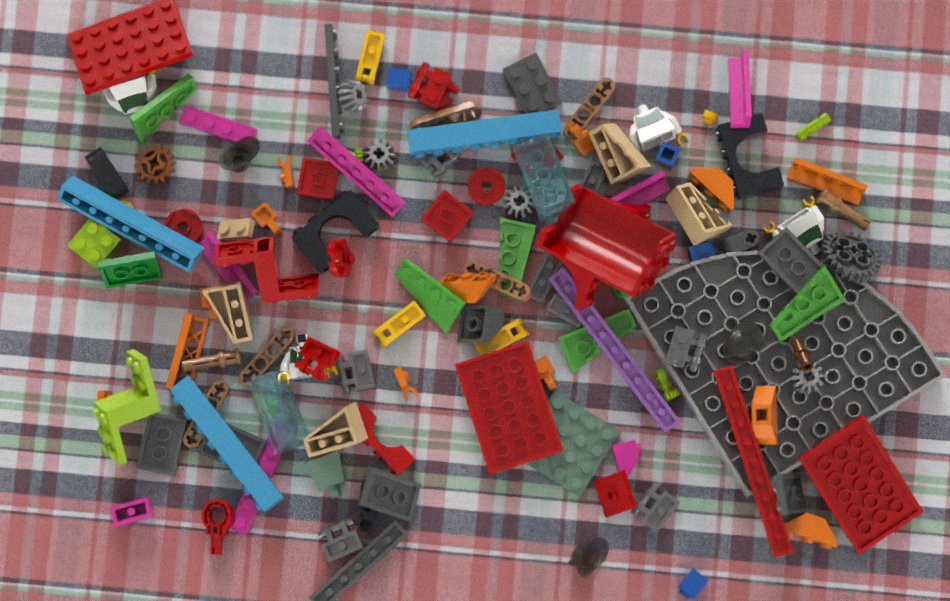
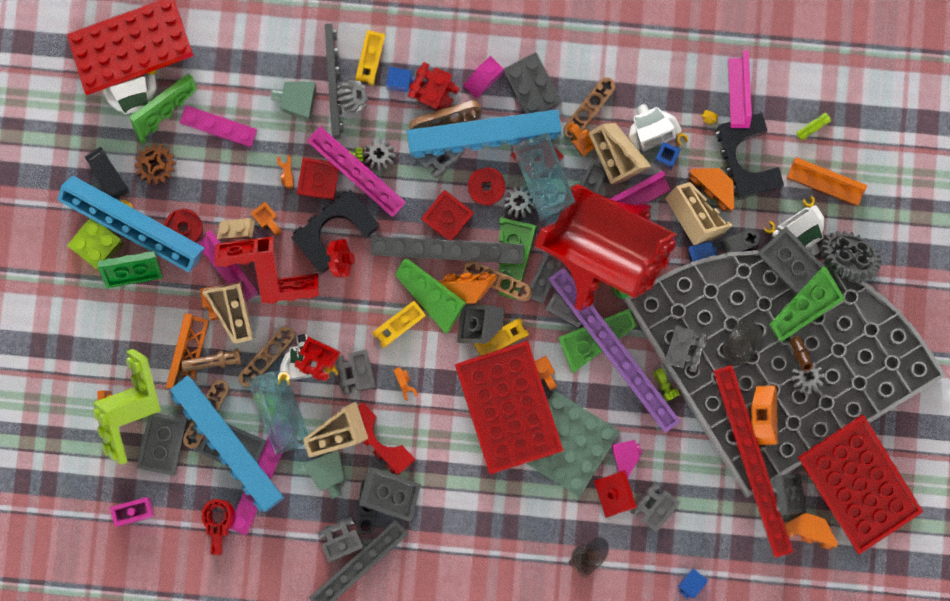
(240, 154): clear smoke piece -> none
(296, 98): none -> sand green torso
(447, 249): none -> dark grey plate
(484, 77): none -> dark pink slope
(836, 205): medium nougat pin -> none

